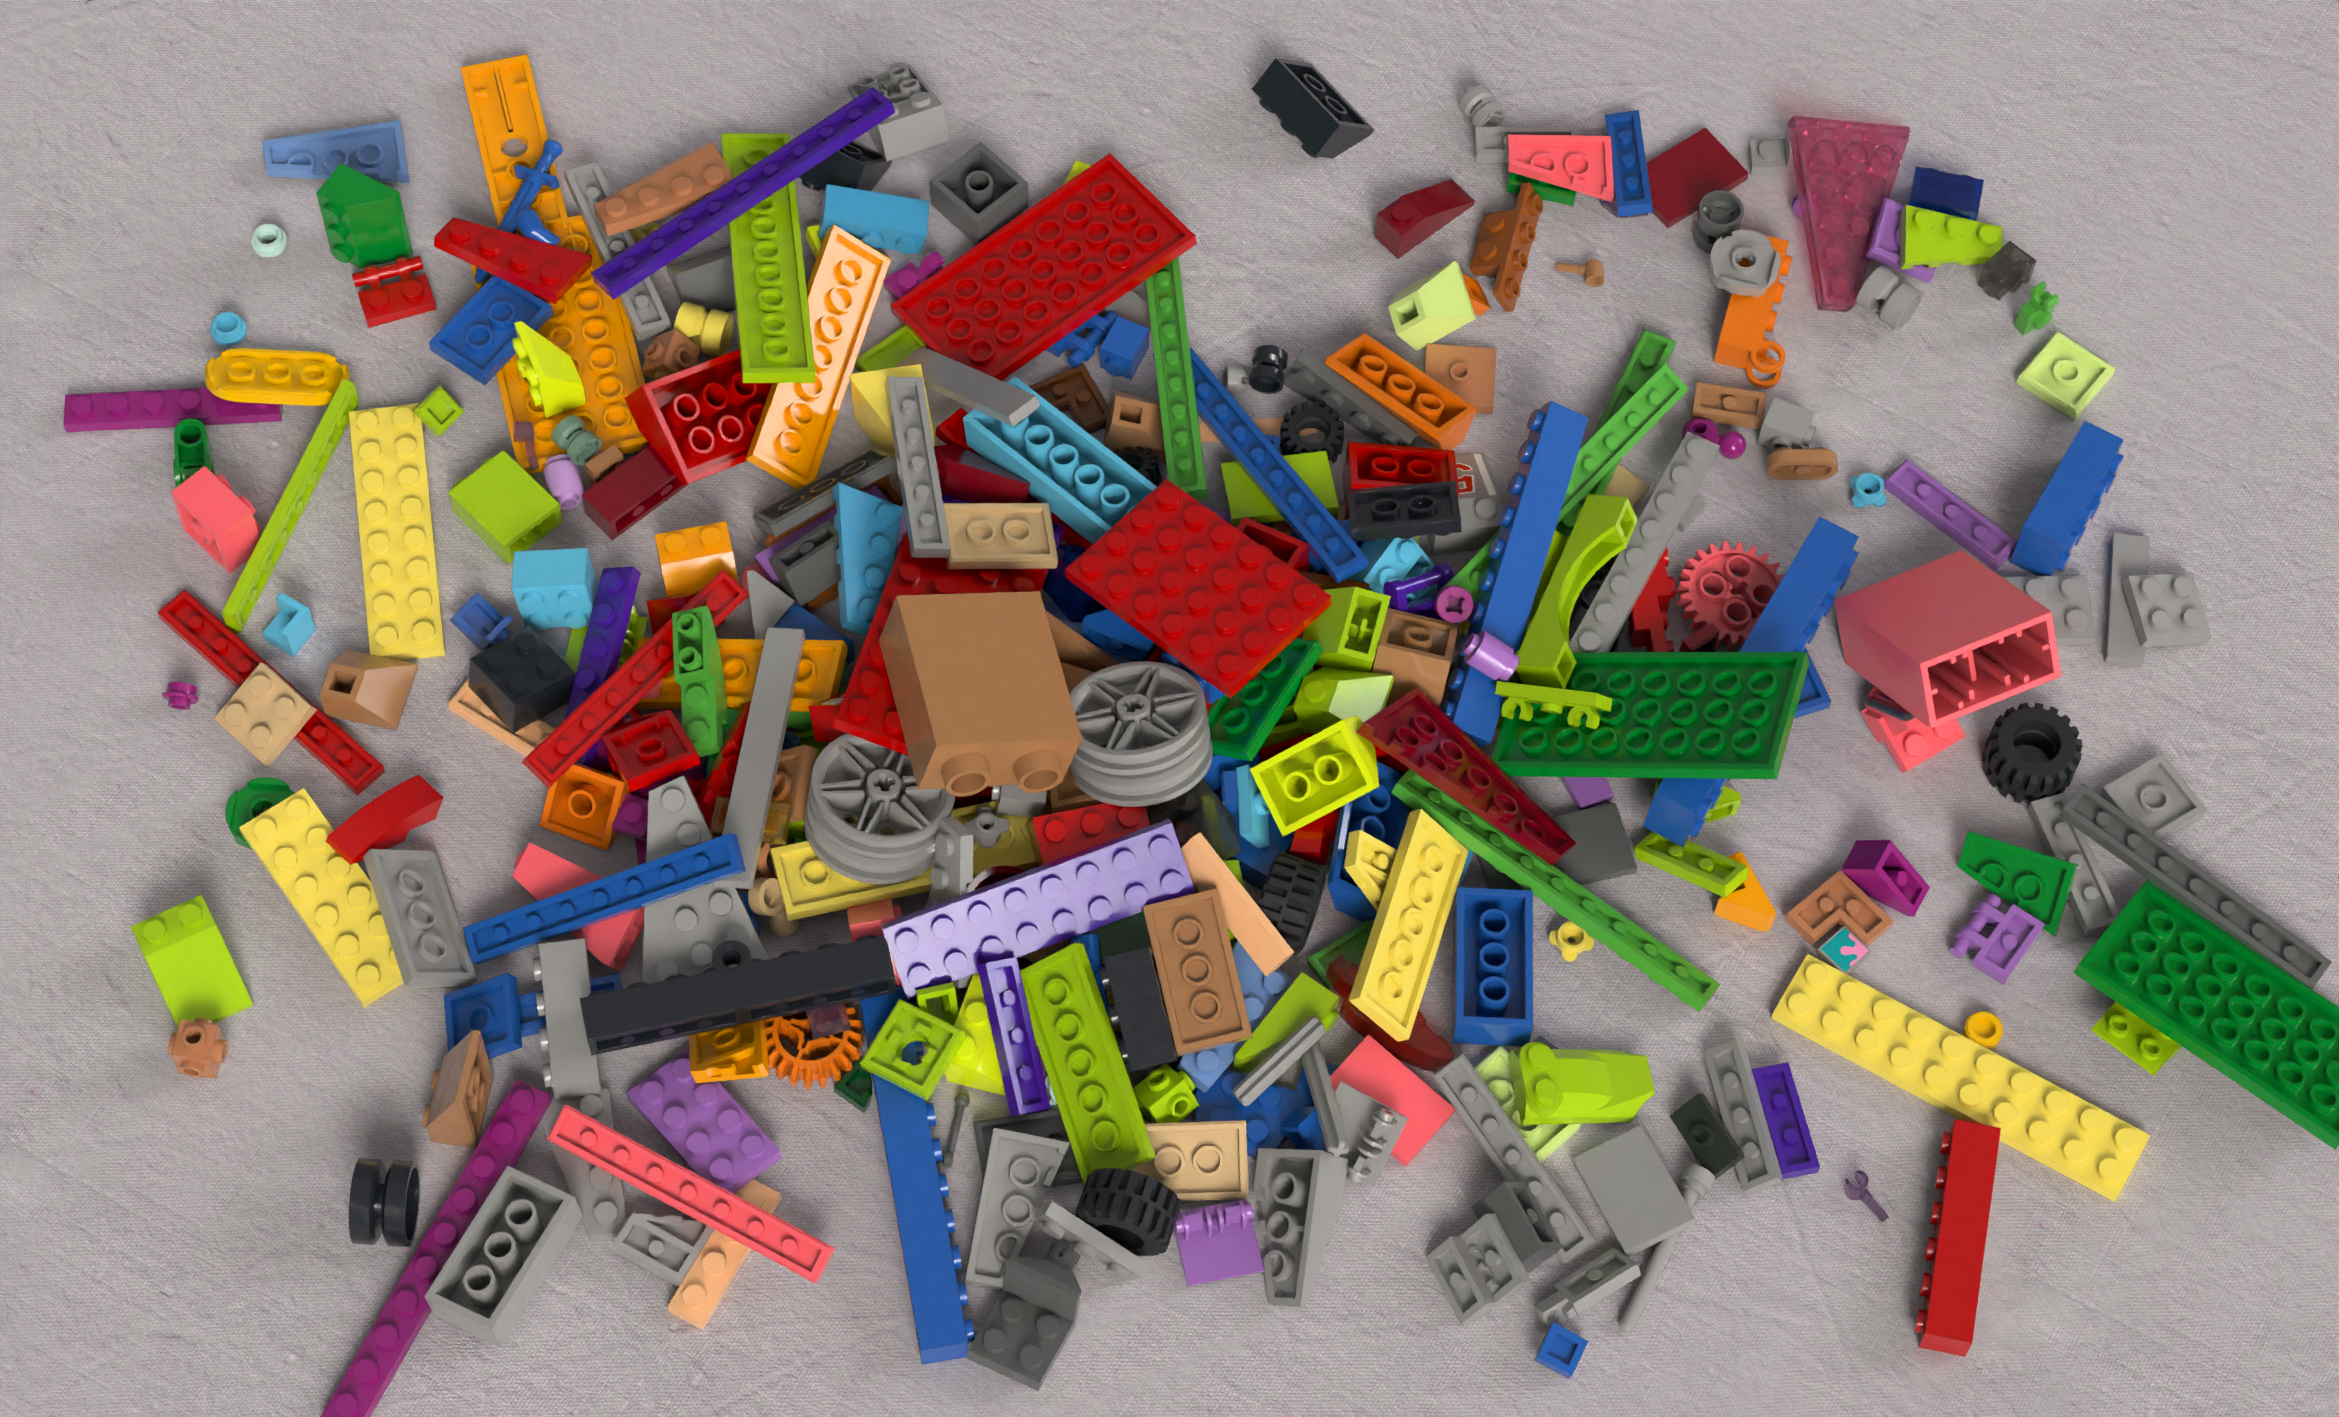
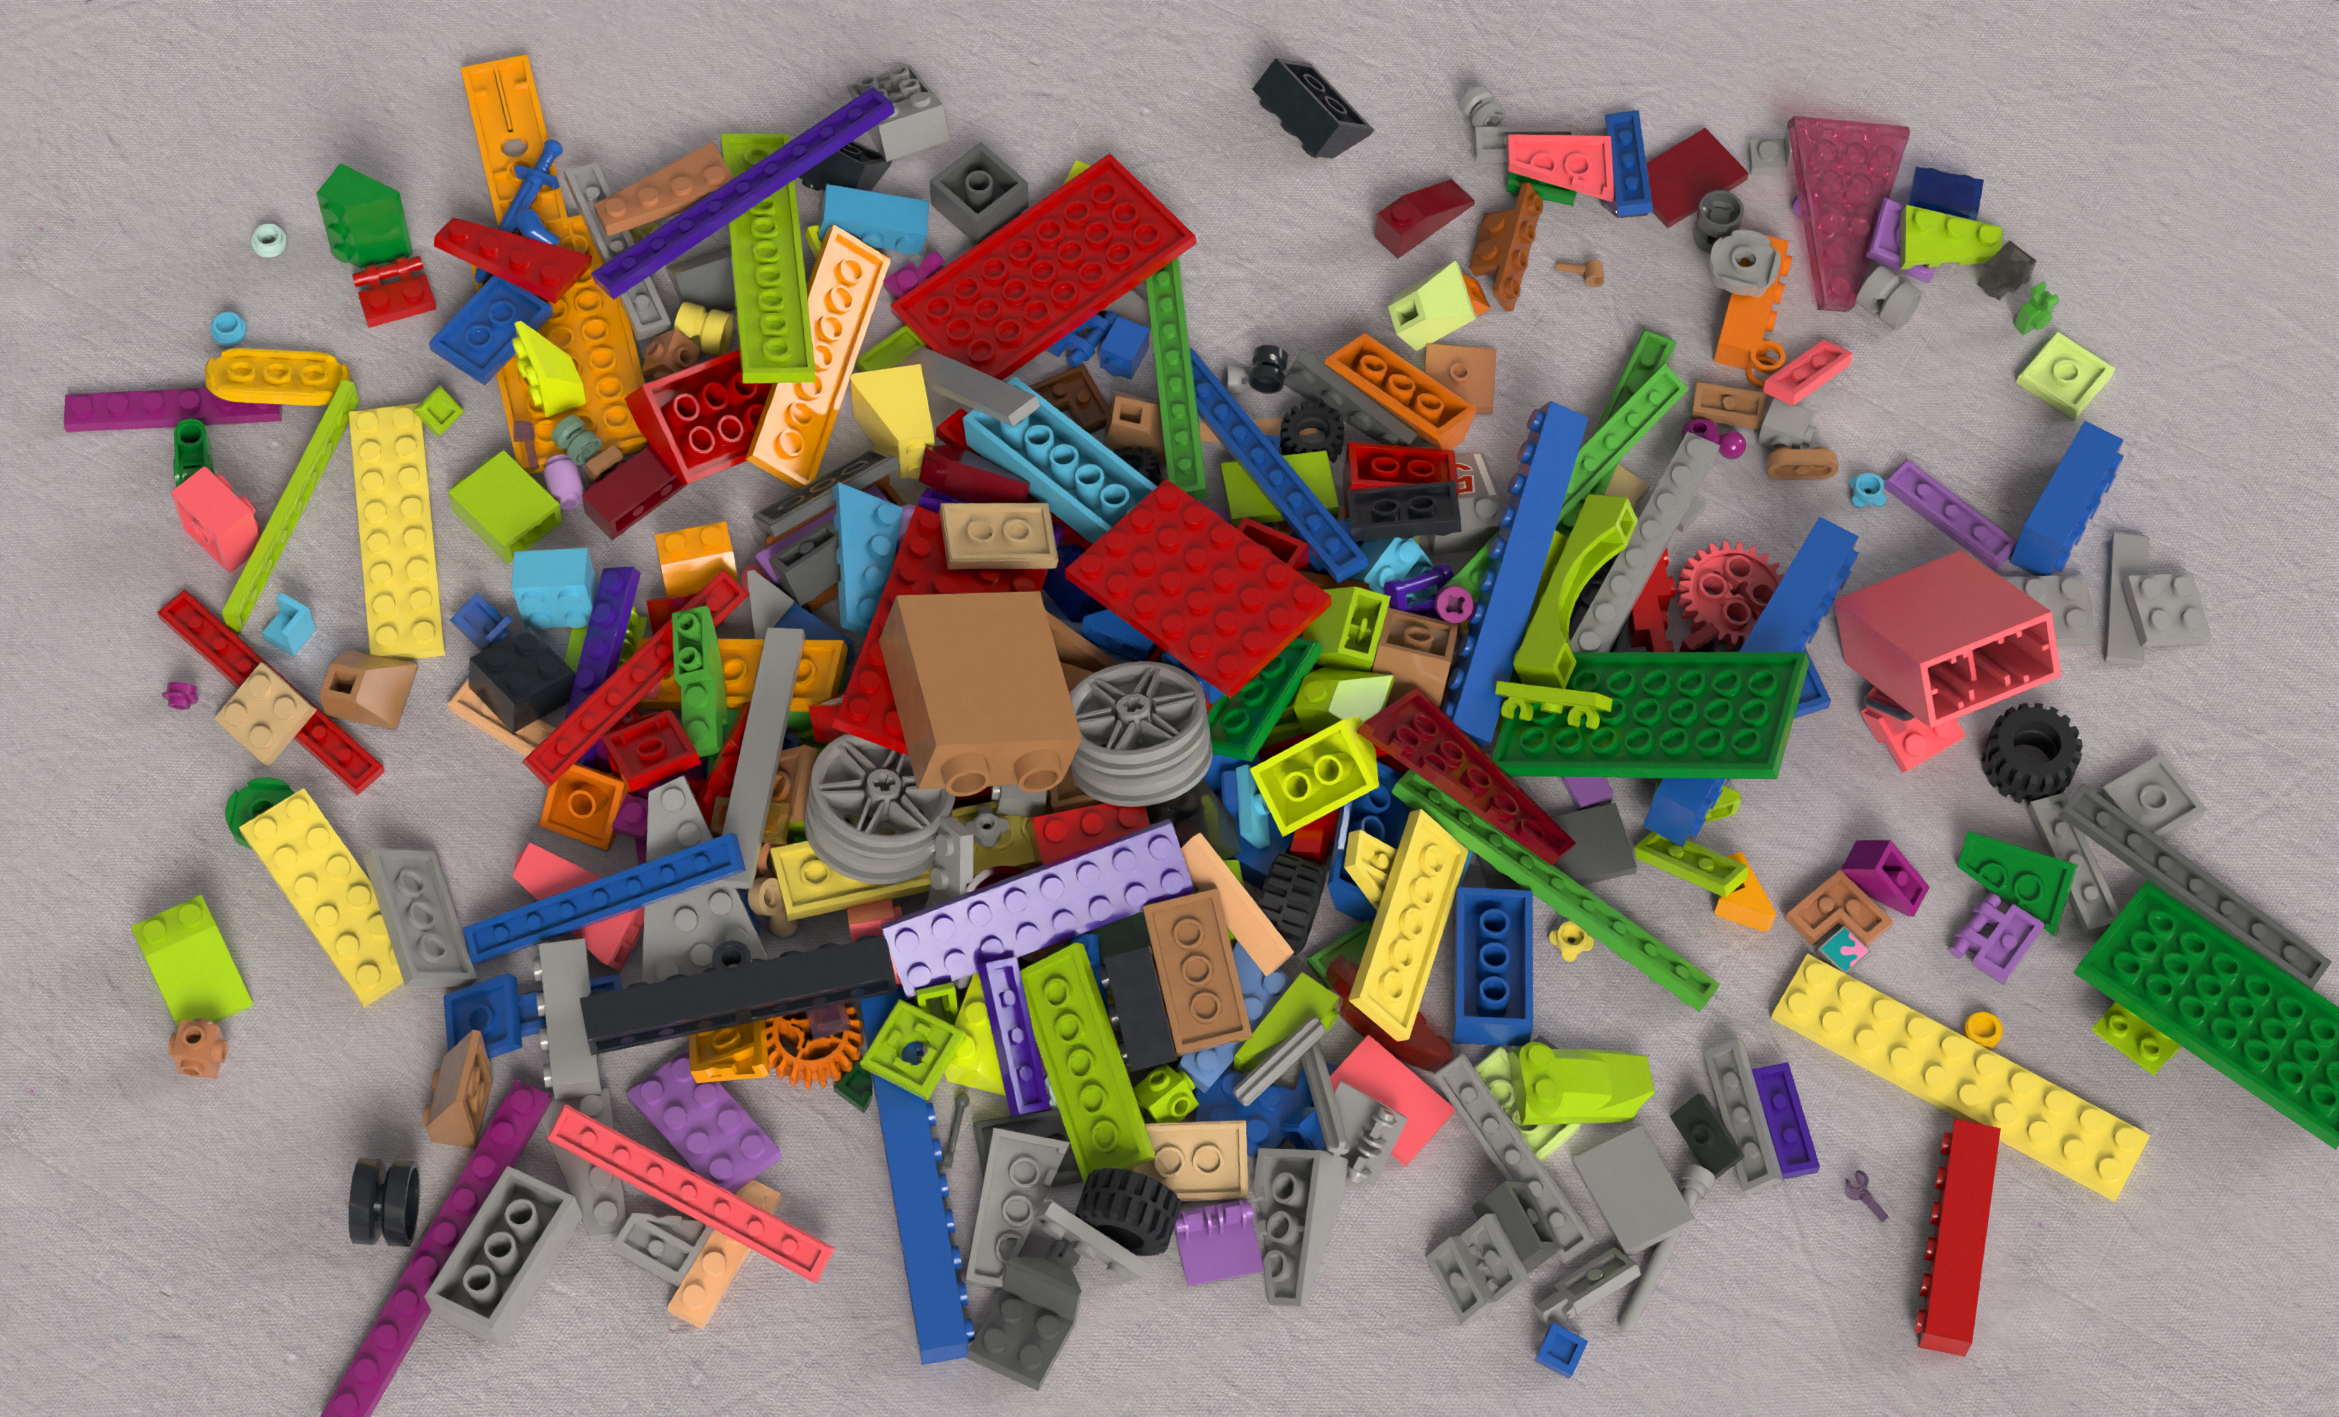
(369, 149): medium blue wing -> none
(386, 819): red slope -> none
(917, 467): light grey plate -> none
(1490, 656): medium lavender brick -> none
(1807, 372): none -> coral plate

